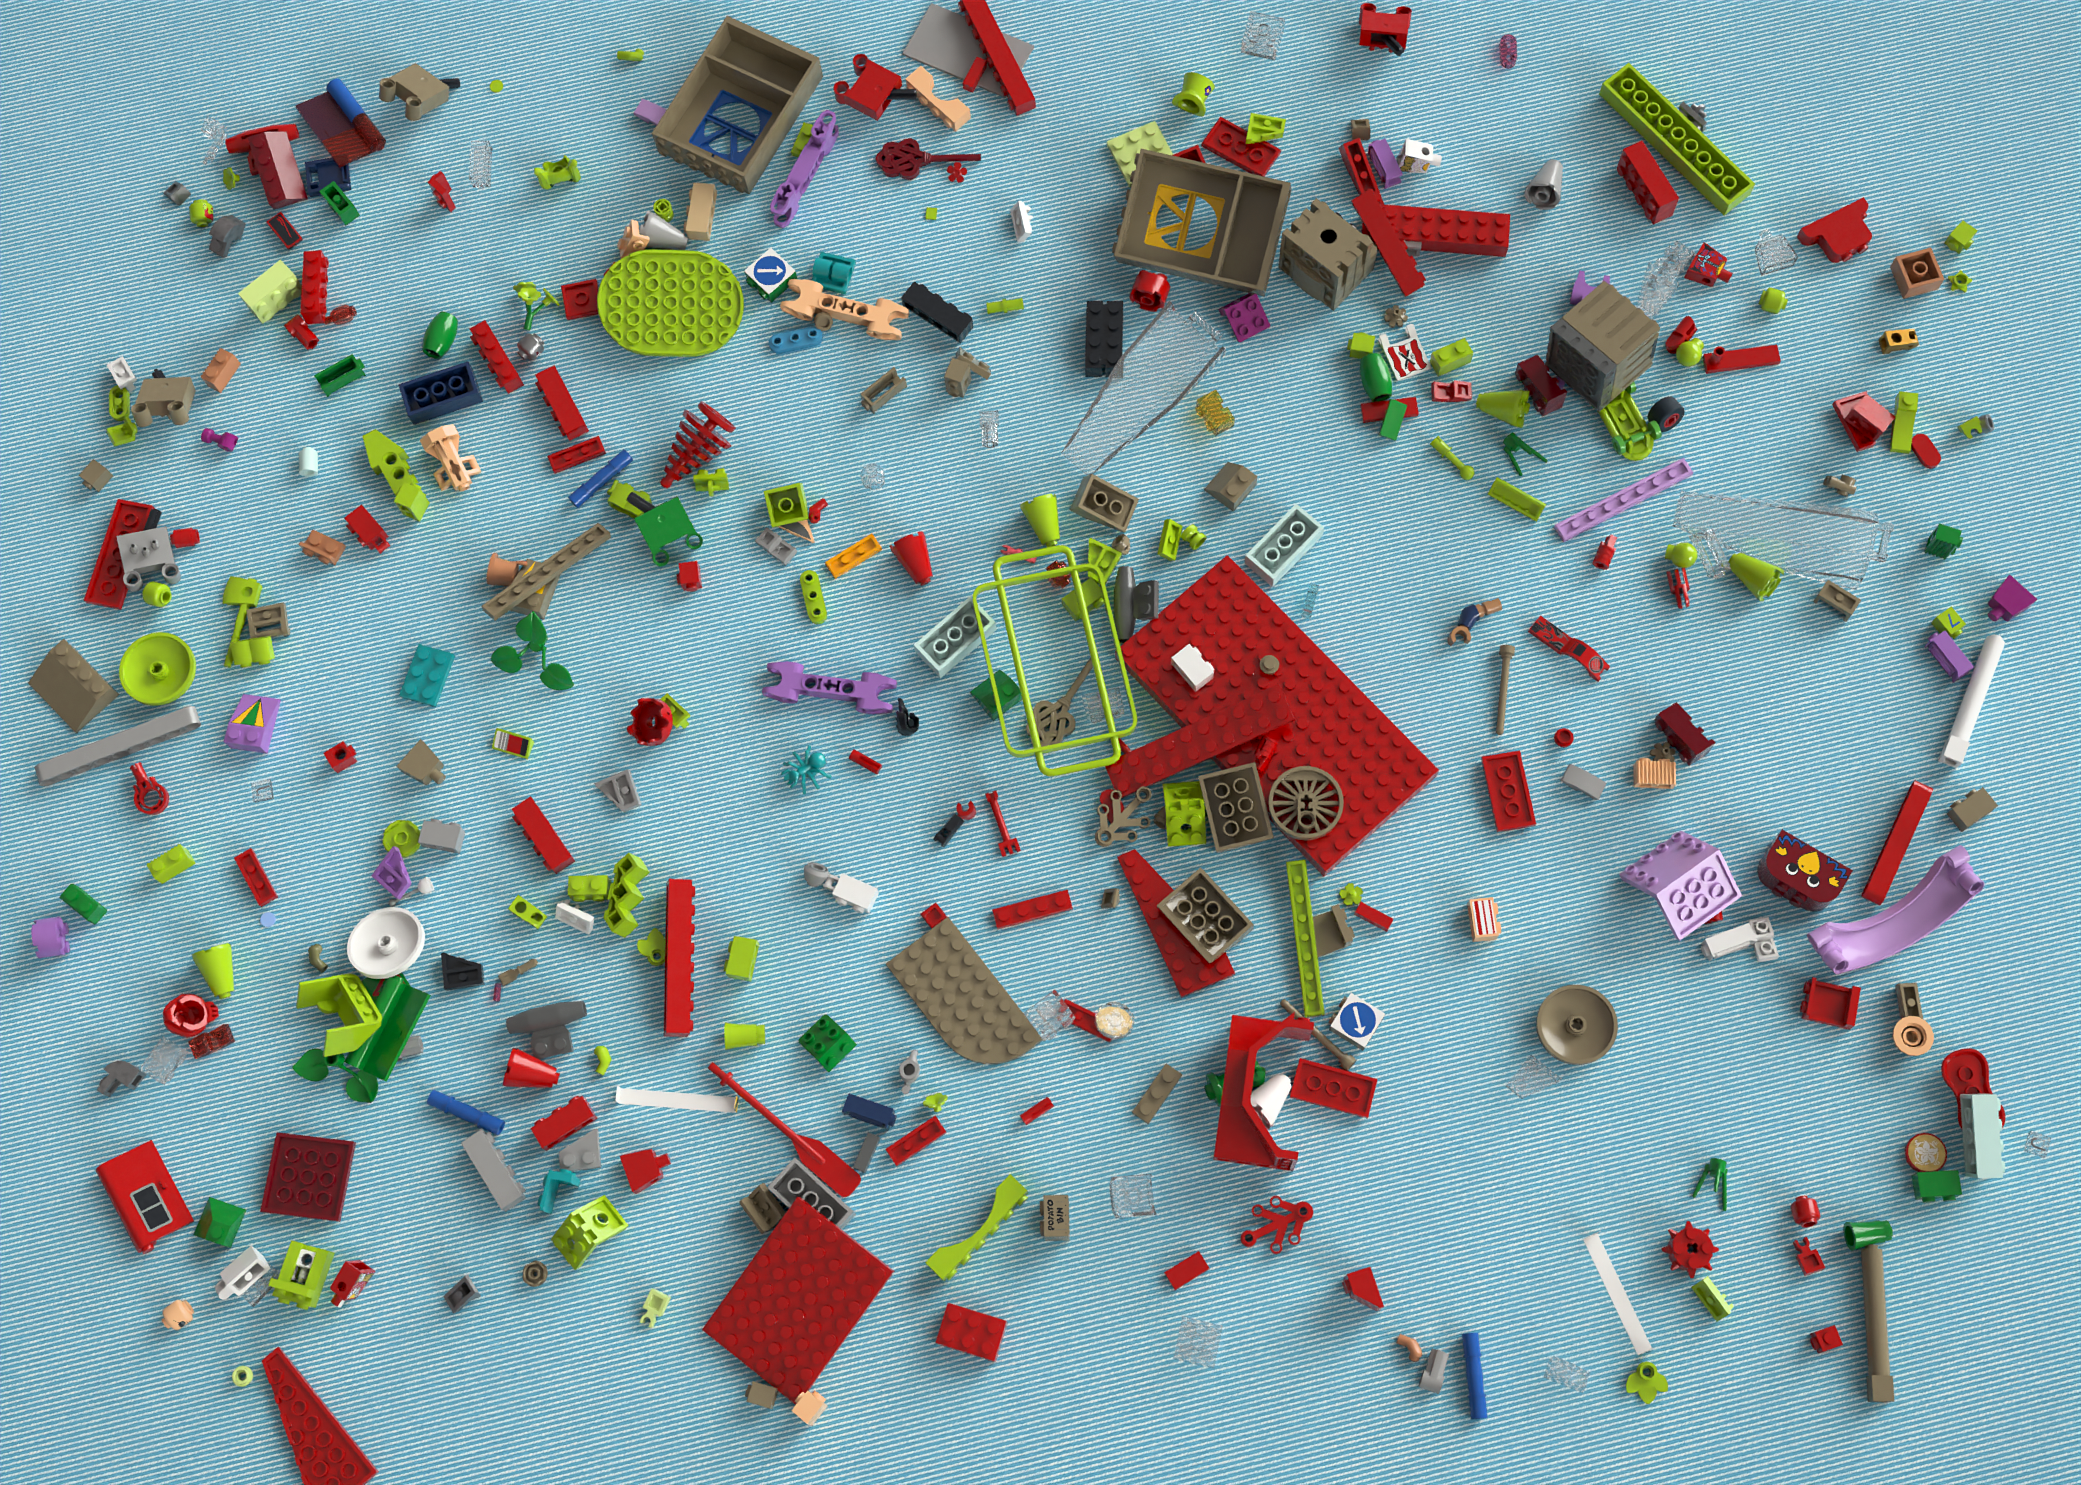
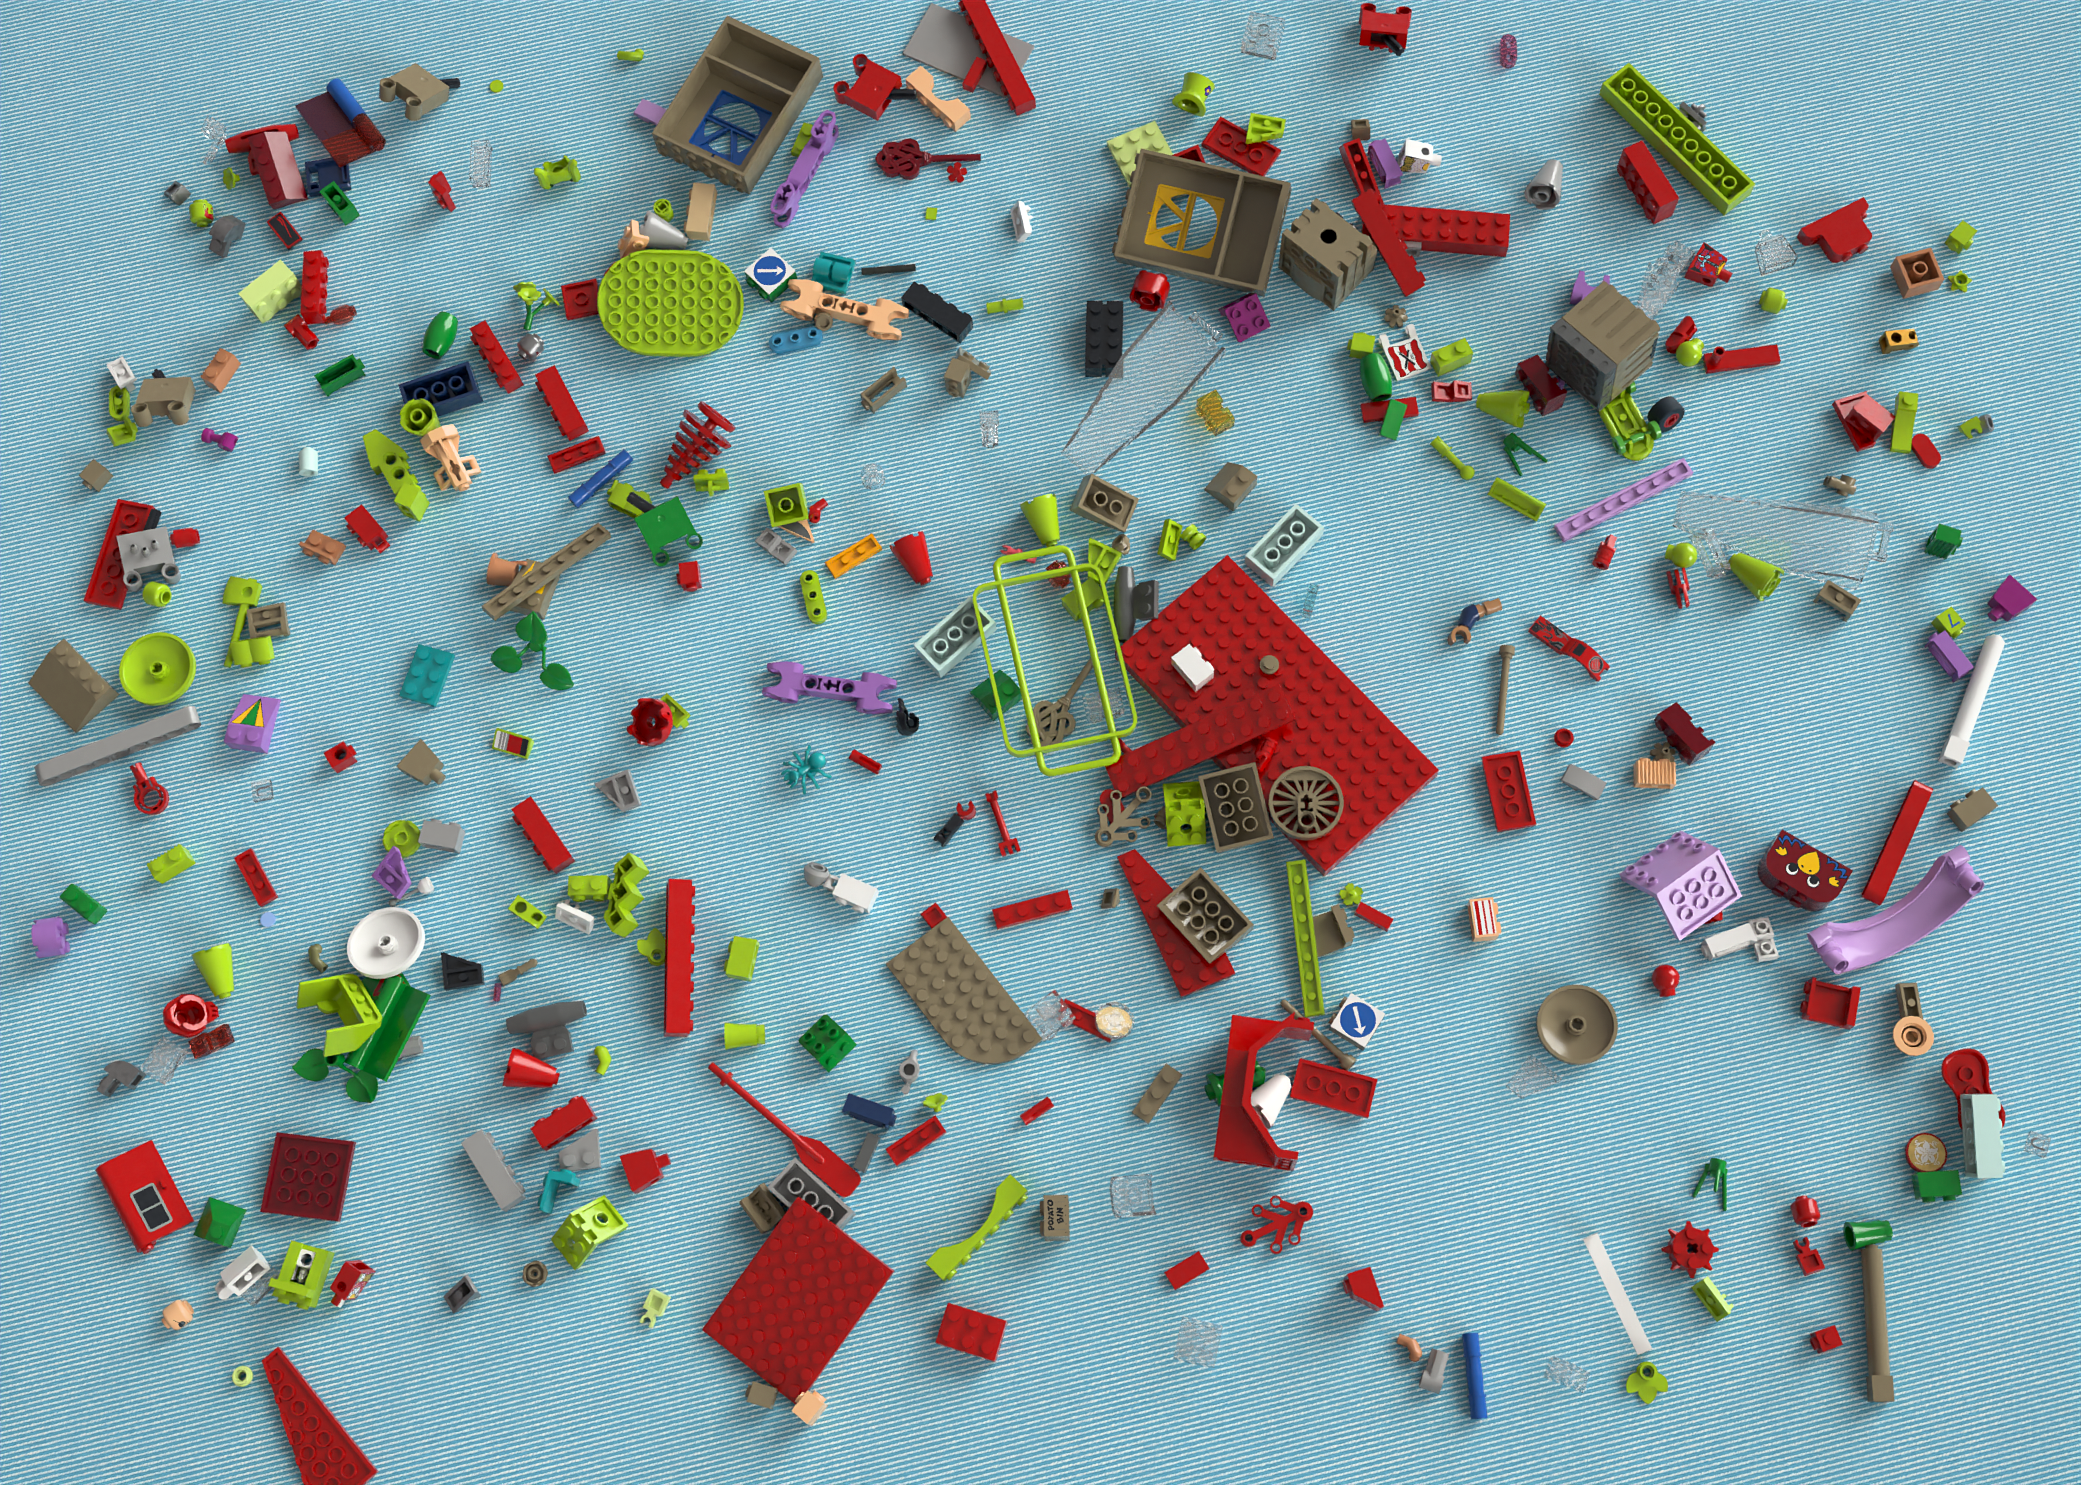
(419, 417): none -> lime cone
(466, 1112): blue piece -> none
(677, 1100): white sticker -> none
(888, 269): none -> pearl dark grey bar
(1665, 979): none -> red piece

